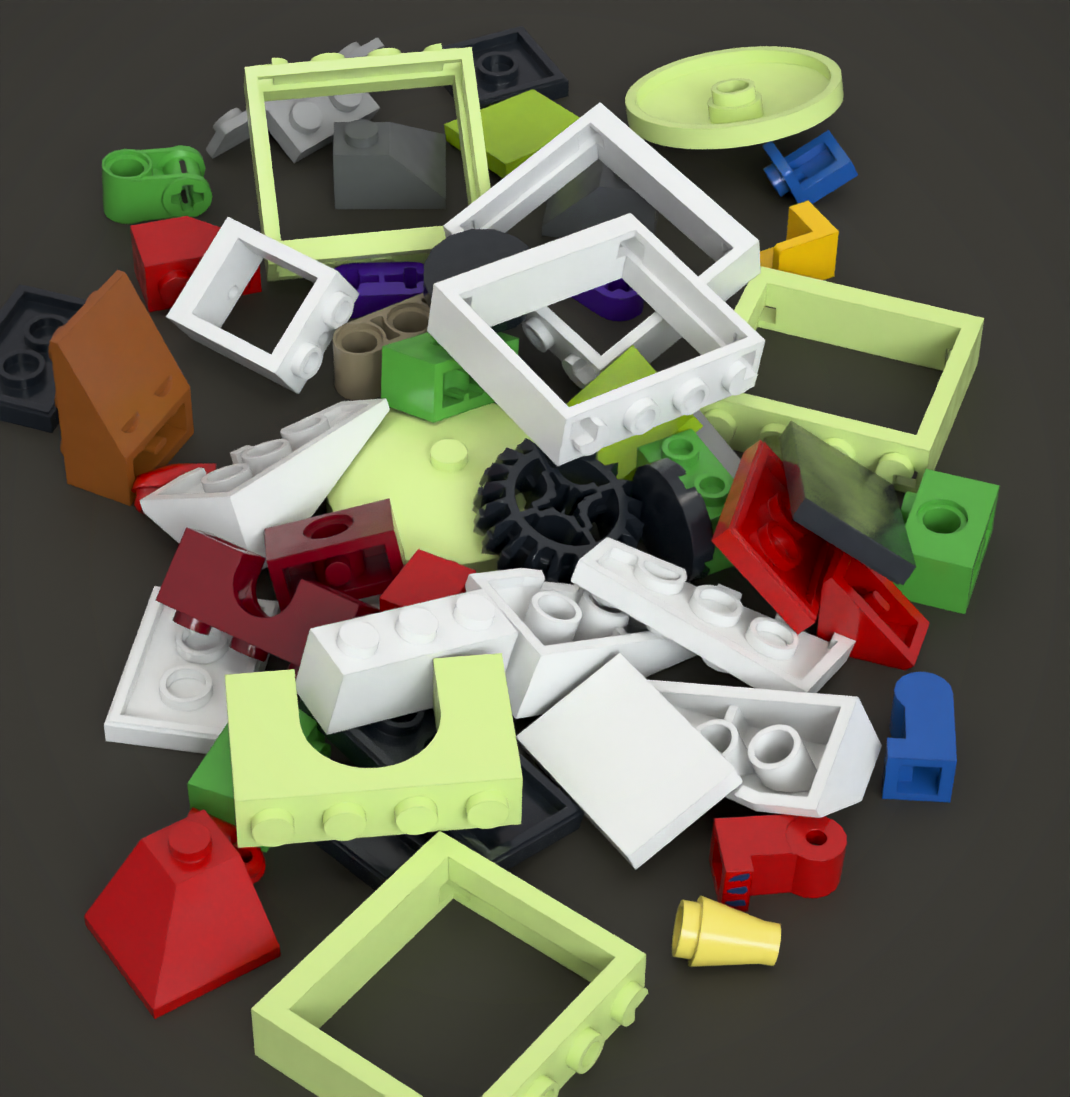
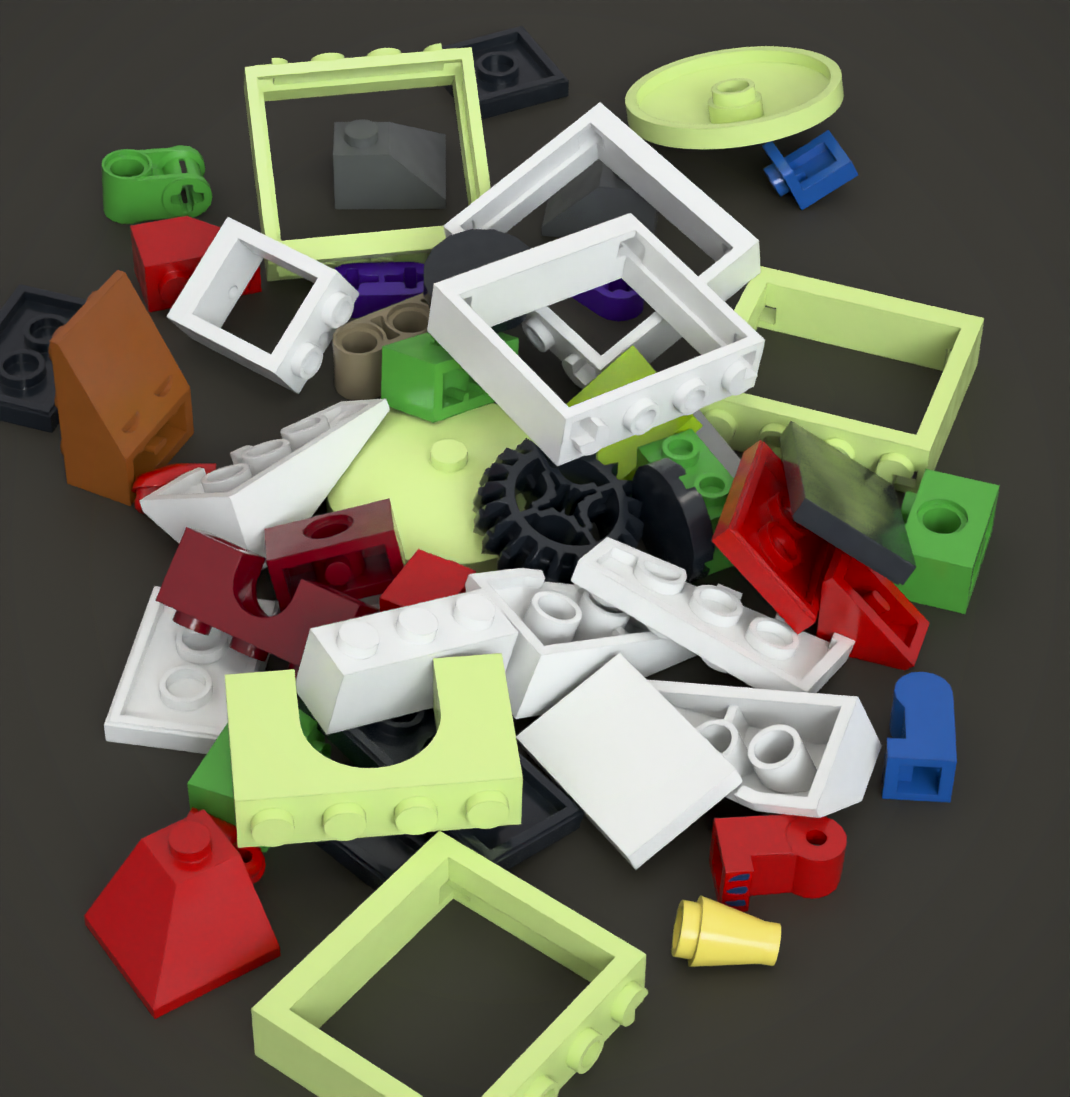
(301, 123): light grey bracket -> none
(516, 129): lime tile -> none
(809, 245): yellow panel -> none

